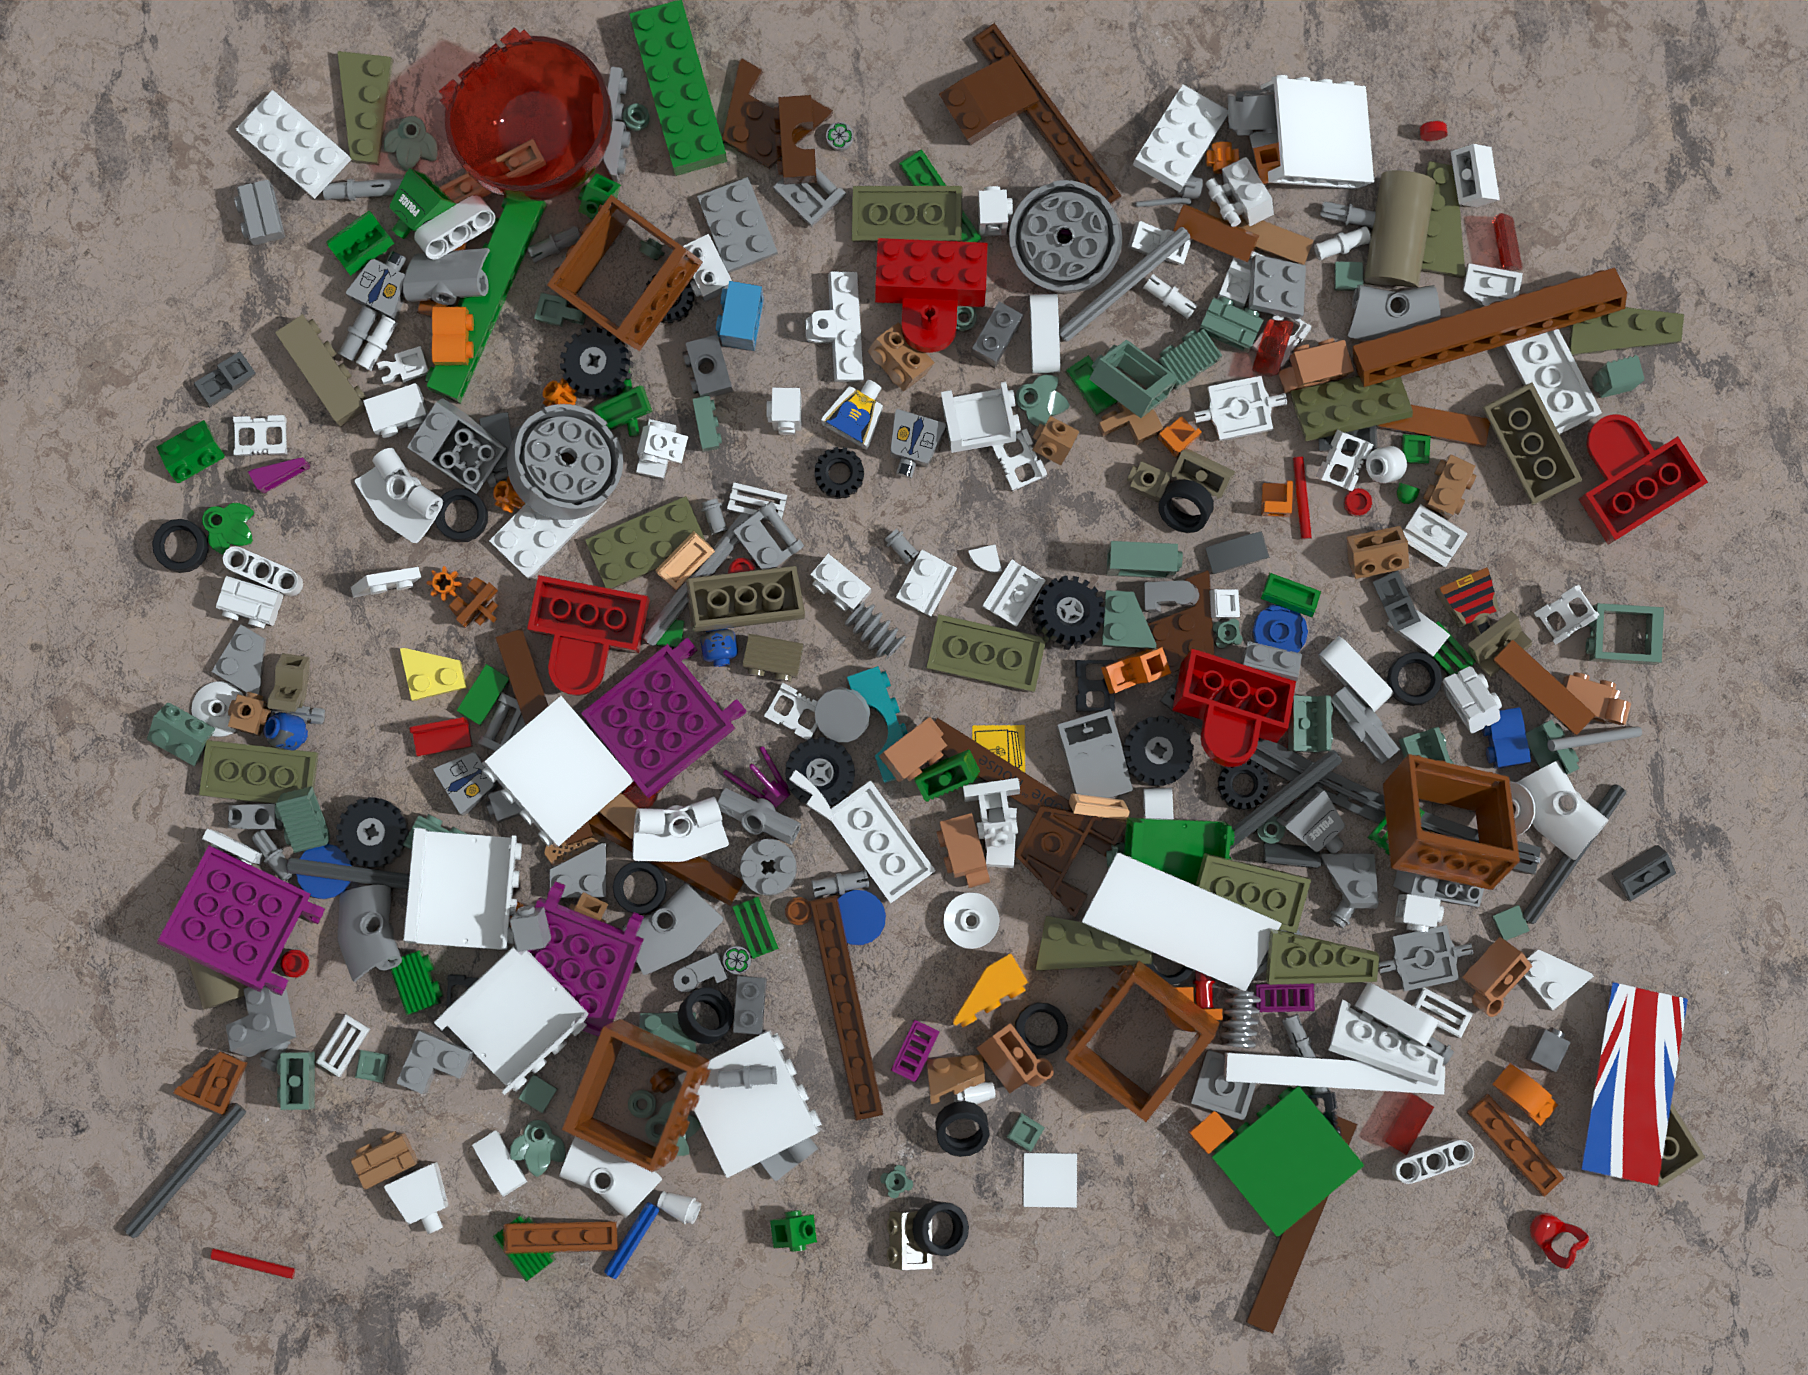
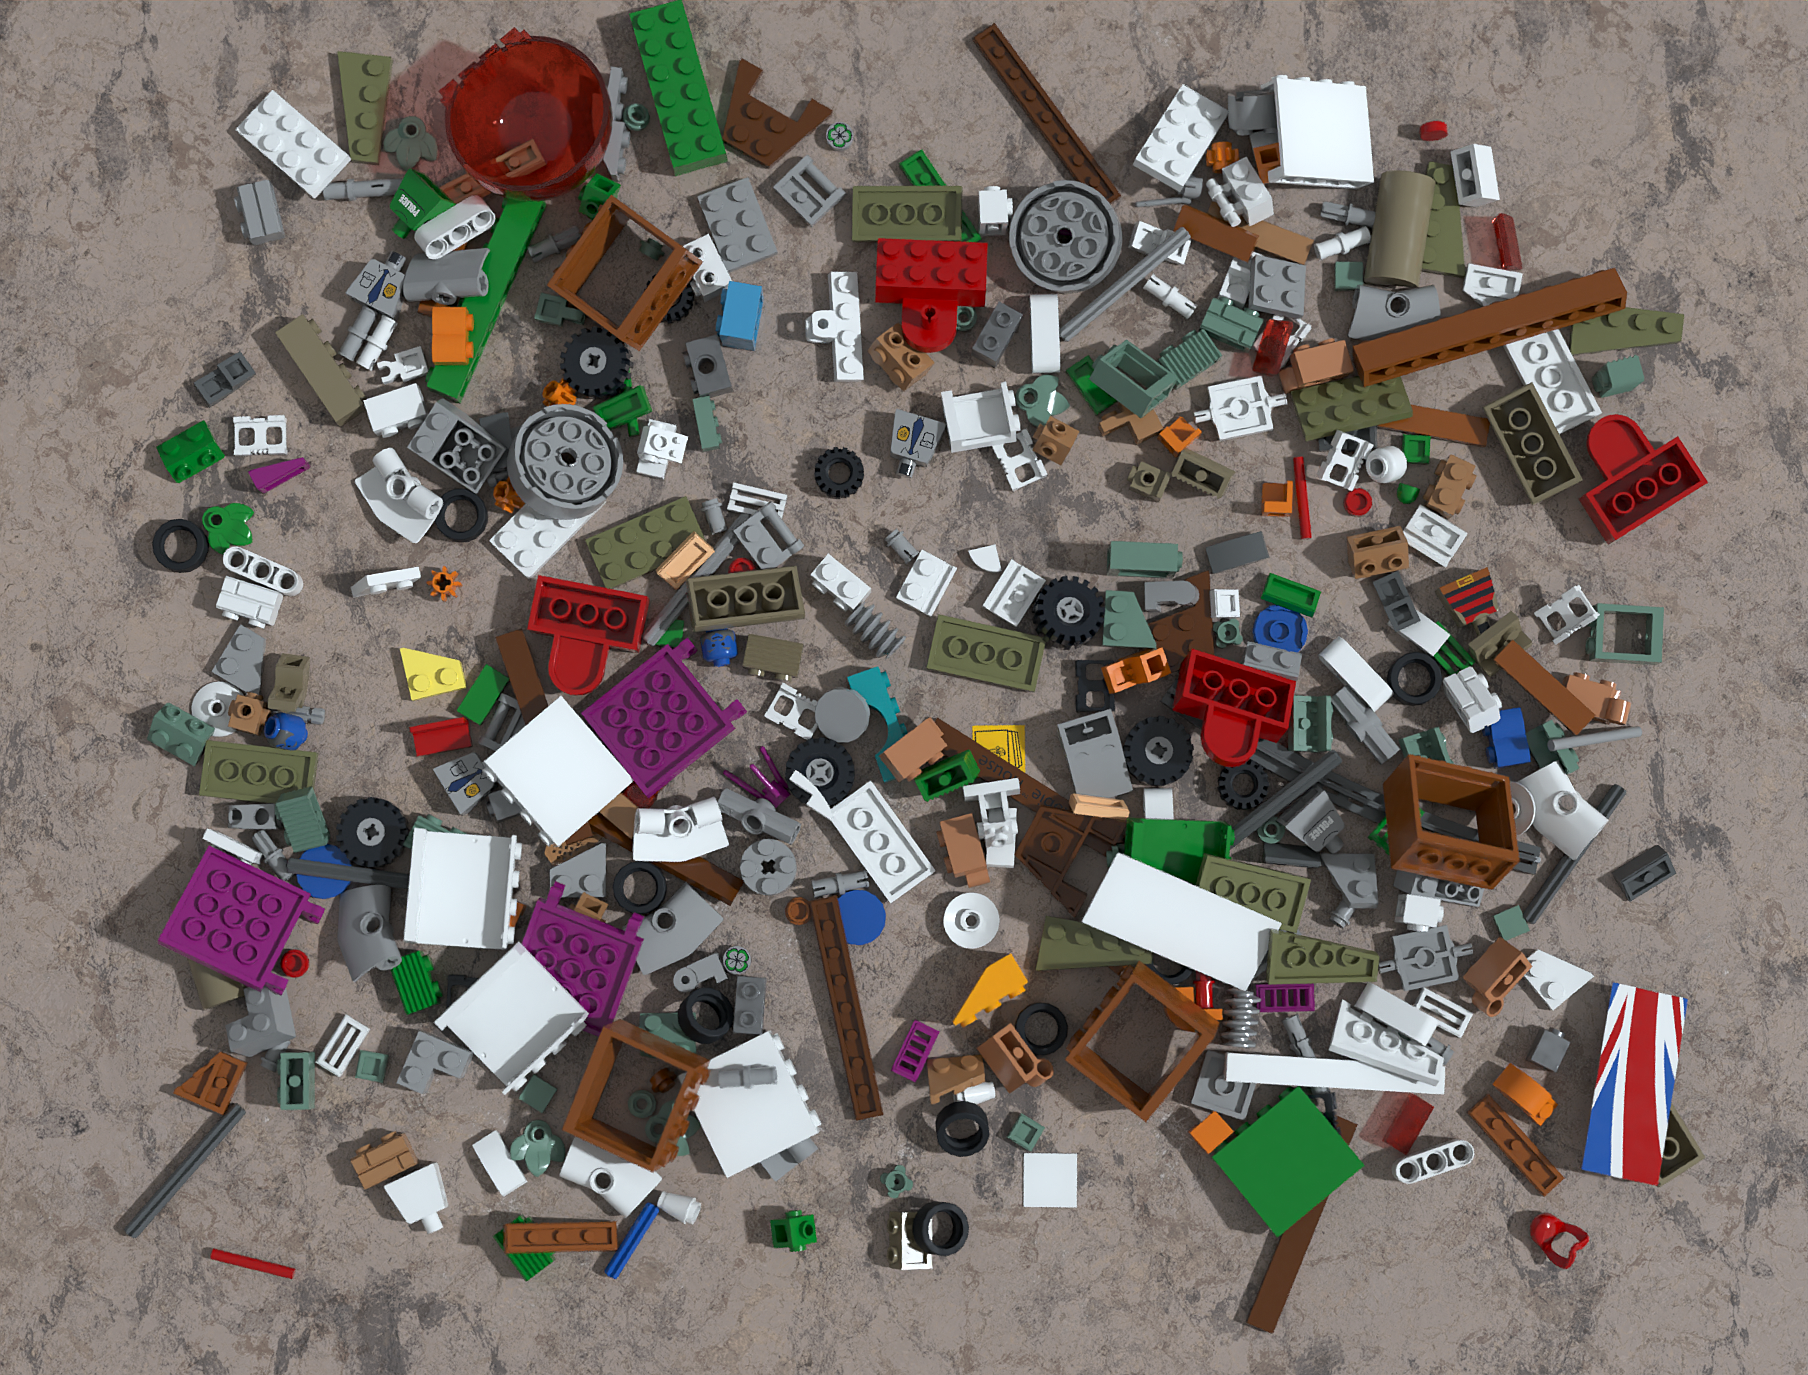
(360, 243): green bracket -> none
(484, 593): dark orange hips -> none
(530, 928): light grey brick -> none
(746, 905): green tile -> none
(785, 410): white brick -> none
(794, 116): reddish brown arch -> none
(855, 414): torso -> none
(989, 98): reddish brown slope -> none
(1179, 520): black tyre -> none

